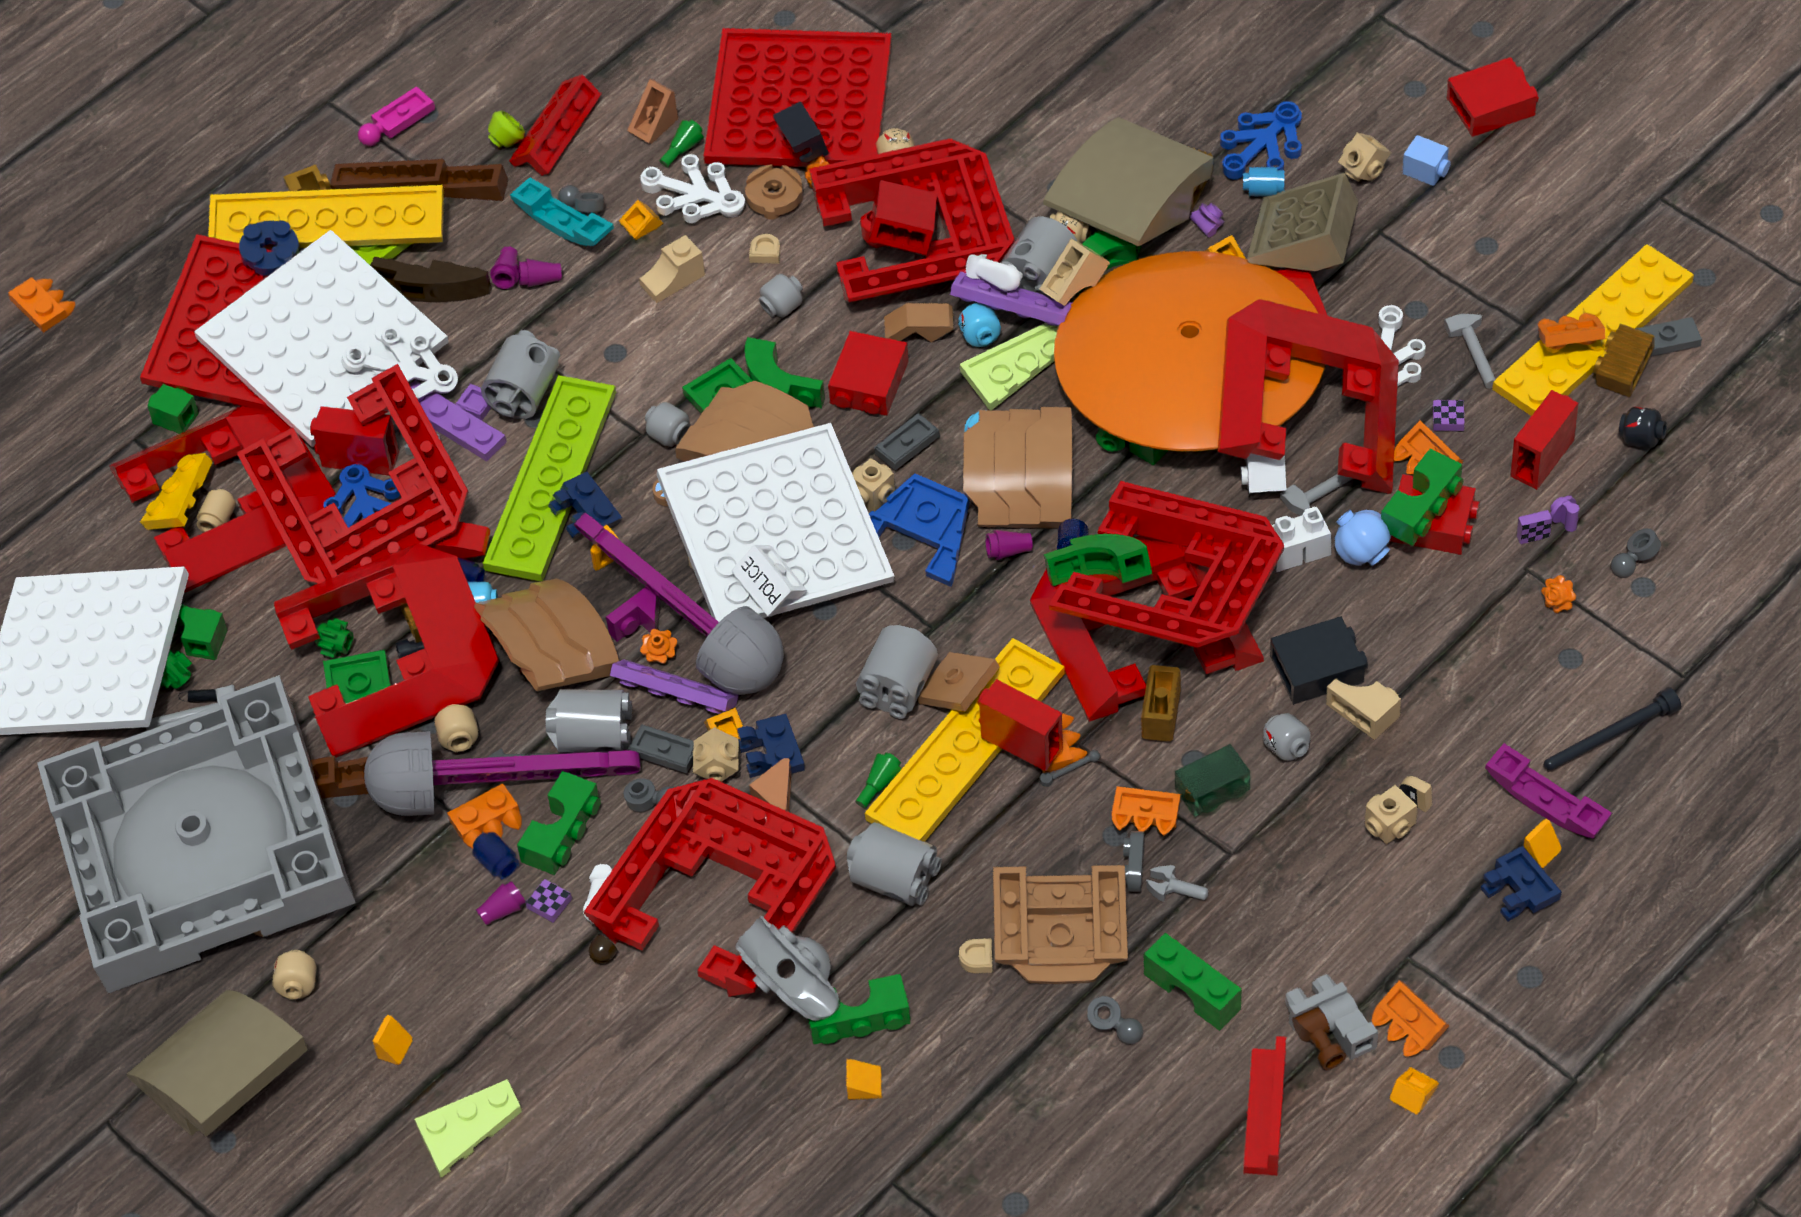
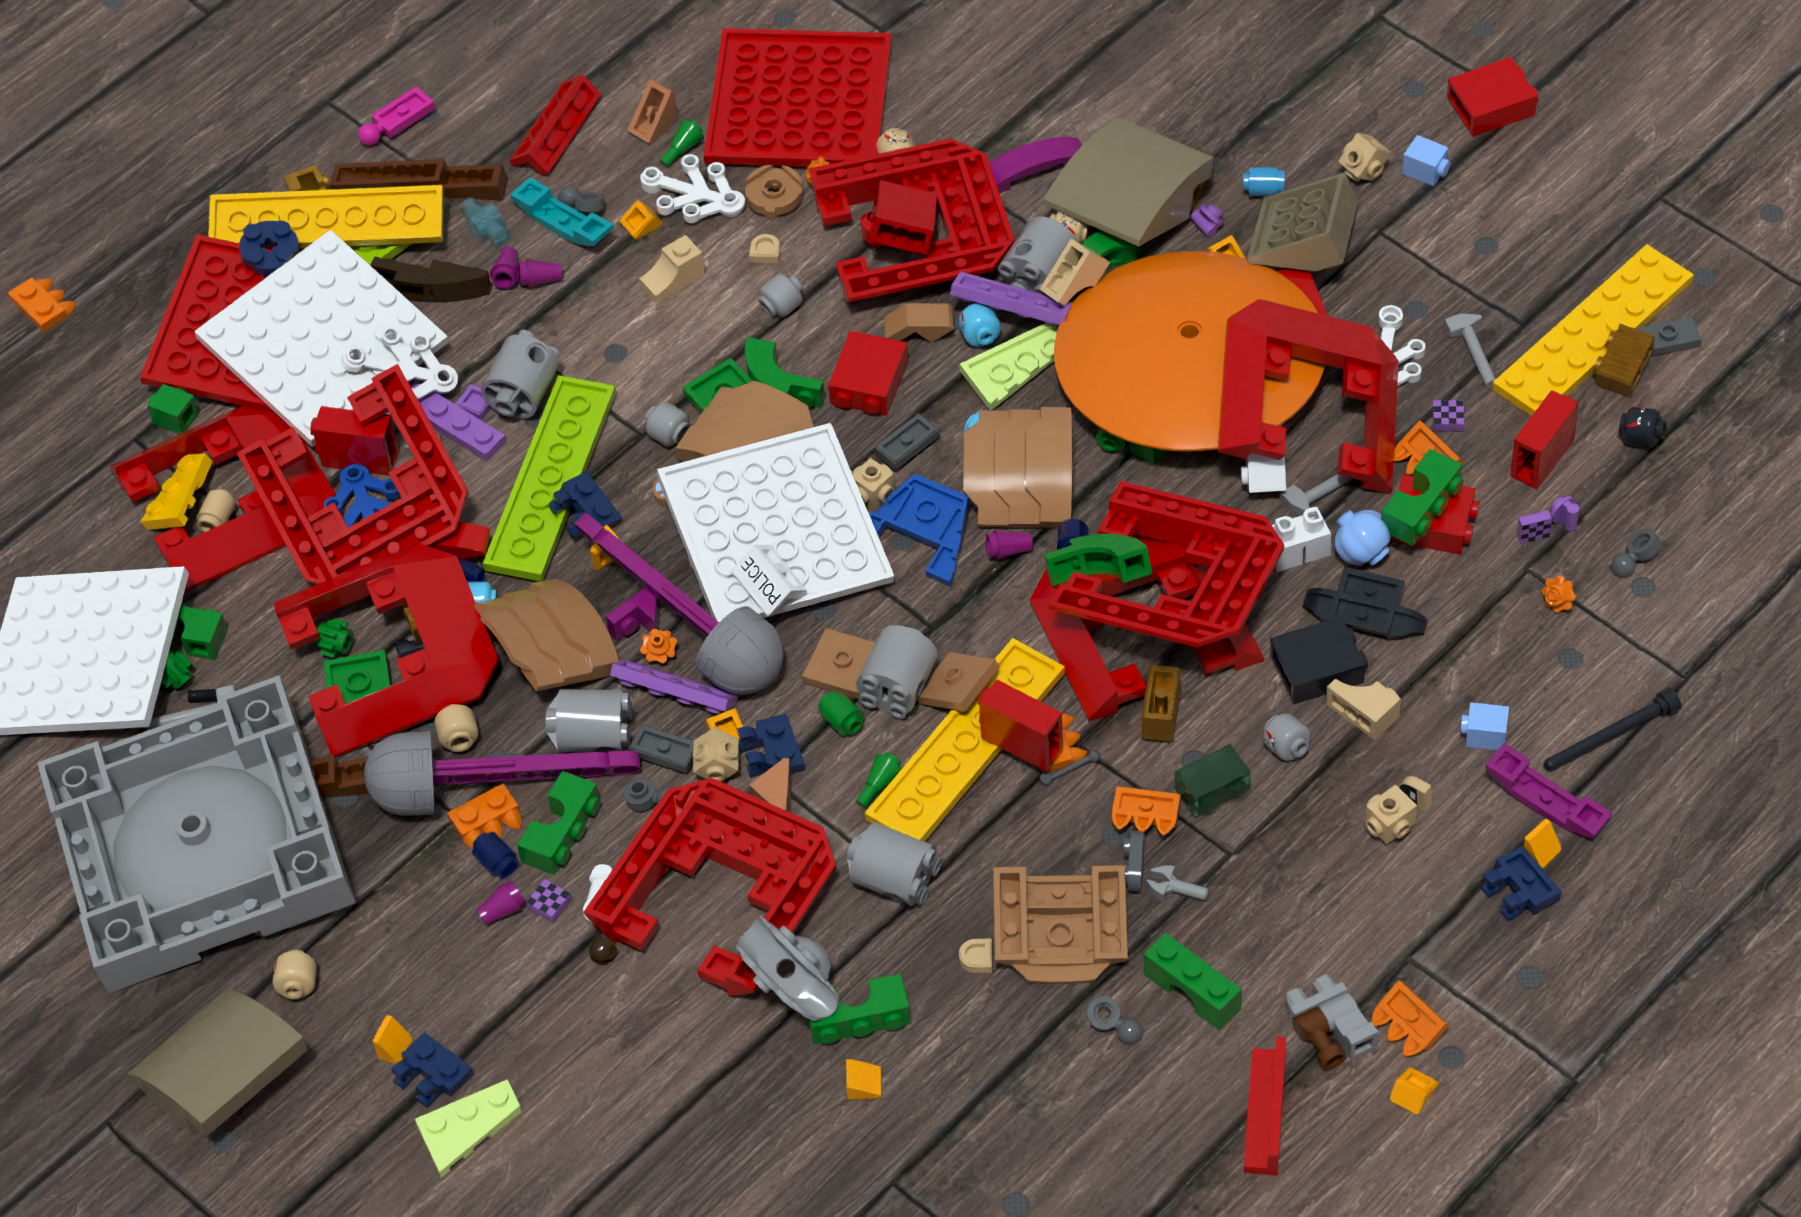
(437, 1064): none -> dark blue plate
(485, 220): none -> clear light blue axle
(505, 129): lime cone -> none
(801, 132): black hinge -> none
(838, 662): none -> medium nougat plate
(841, 713): none -> green brick
(1000, 275): white piece -> none
(1032, 159): none -> magenta slope
(1285, 116): blue plant -> none
(1367, 604): none -> black plate
(1485, 726): none -> light blue brick
(1570, 331): orange plate -> none

